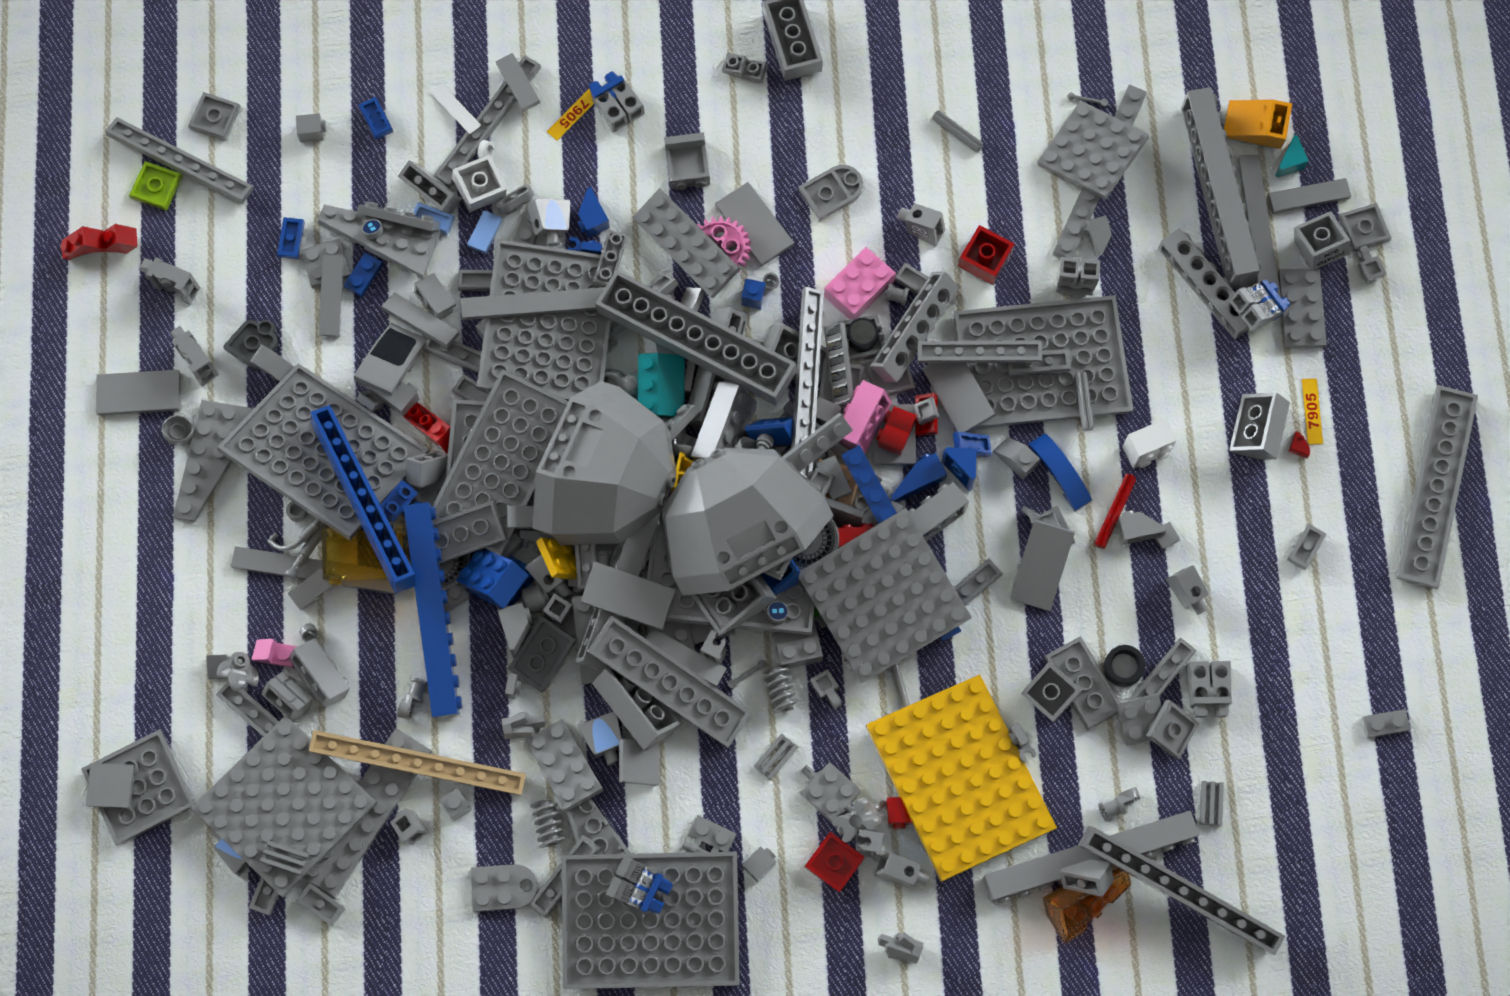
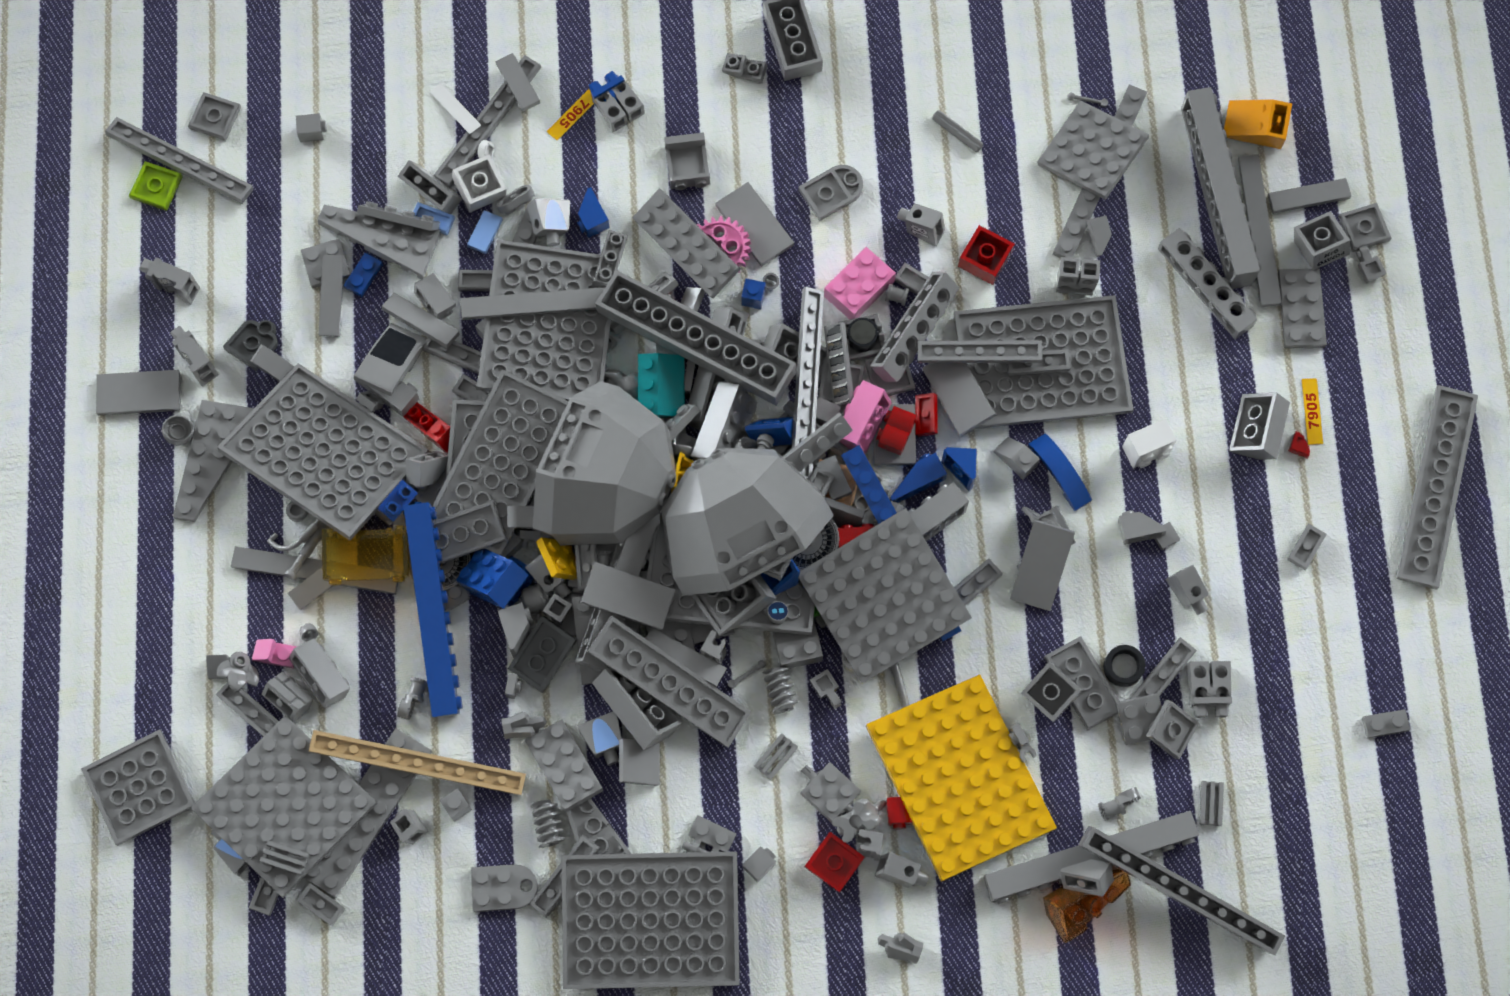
(90, 240): red arch -> none
(110, 785): light grey tile -> none
(290, 238): blue plate -> none
(363, 499): blue brick -> none
(372, 229): tile -> none
(375, 118): blue plate -> none
(588, 247): blue plate -> none
(646, 885): hips -> none
(926, 411): light grey tile -> none
(974, 441): blue plate -> none
(1084, 401): light grey axle -> none
(1115, 511): red axle -> none
(1261, 302): light grey hips -> none
(1293, 160): teal slope -> none

